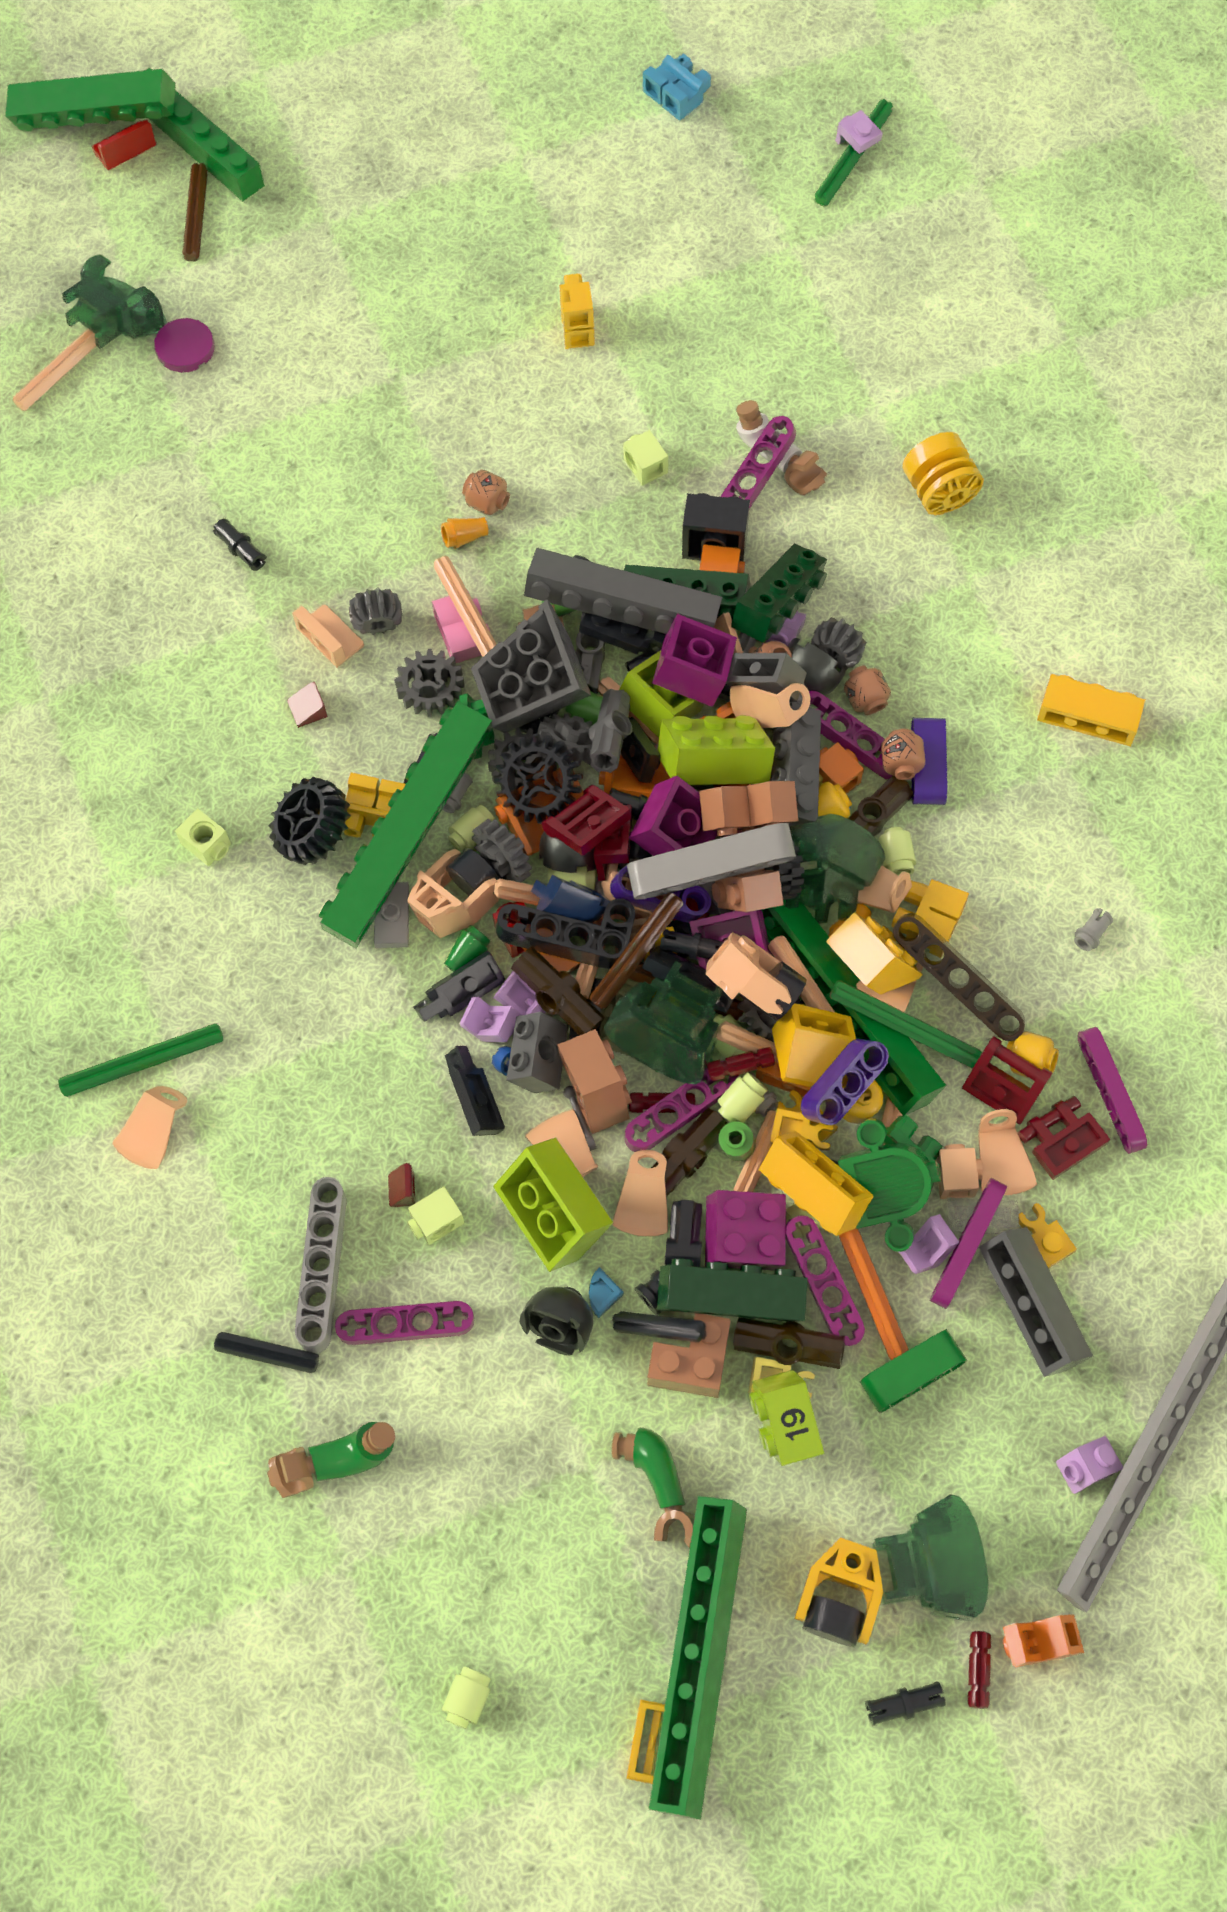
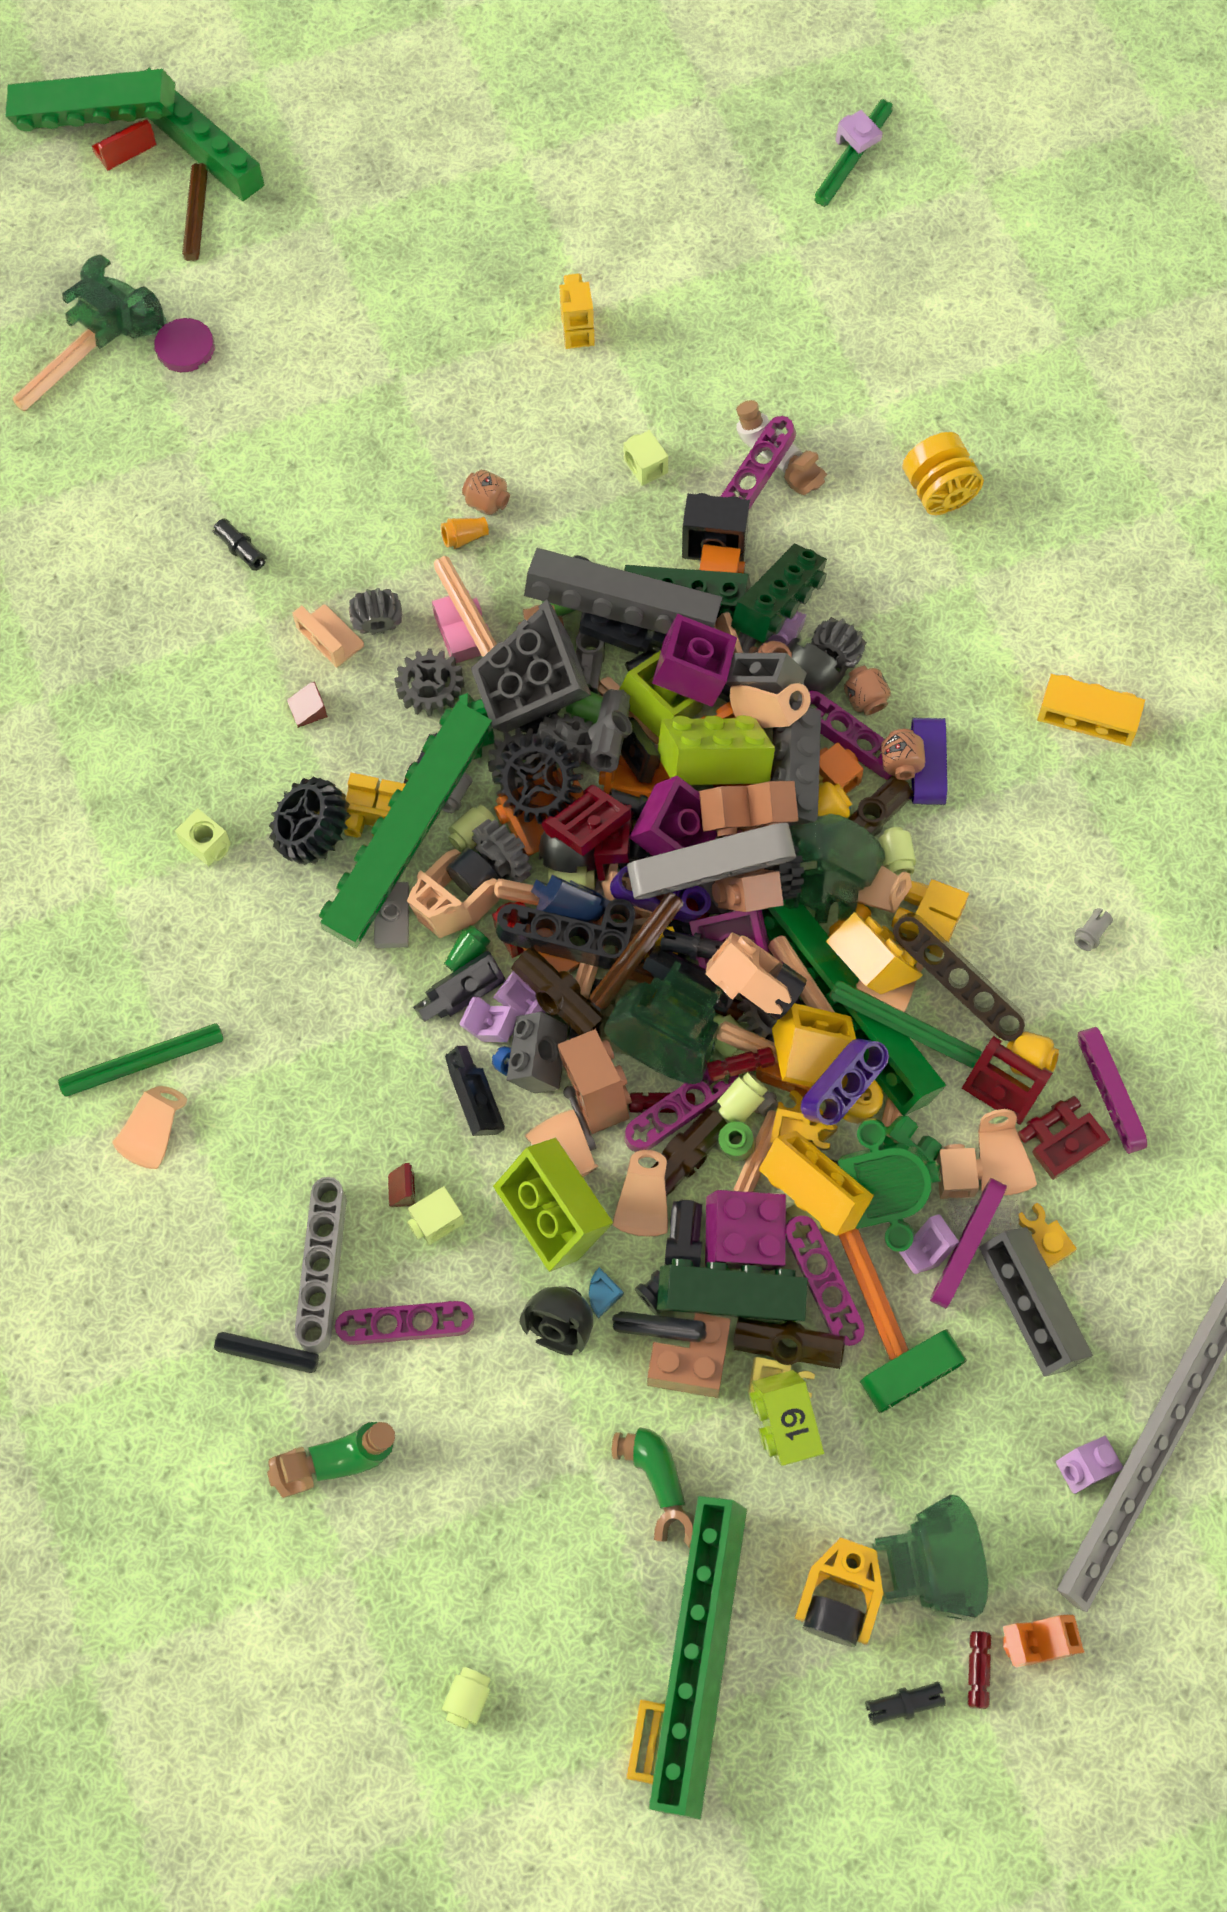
(676, 86): dark azure hips -> none

